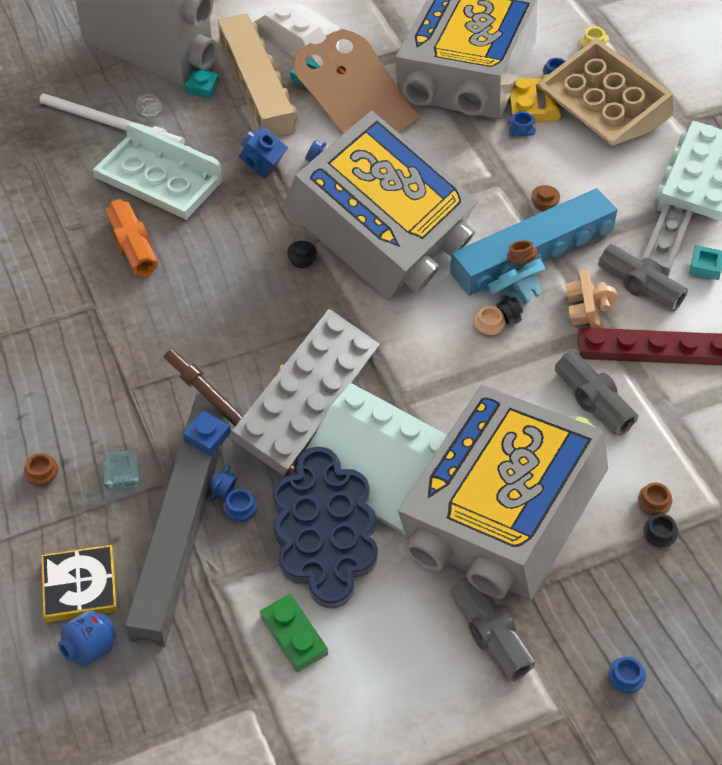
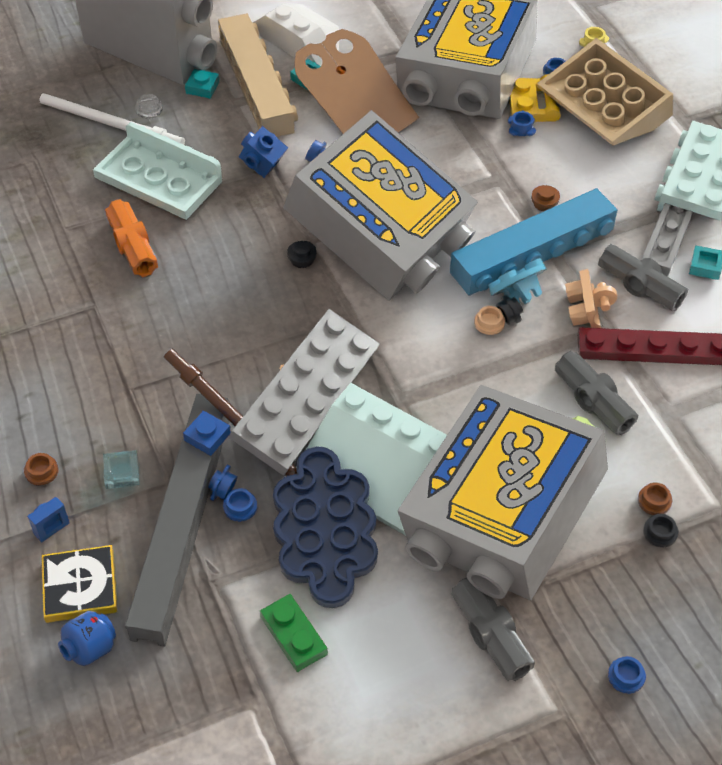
(48, 519): none -> blue plate
(522, 253): dark orange plate -> none

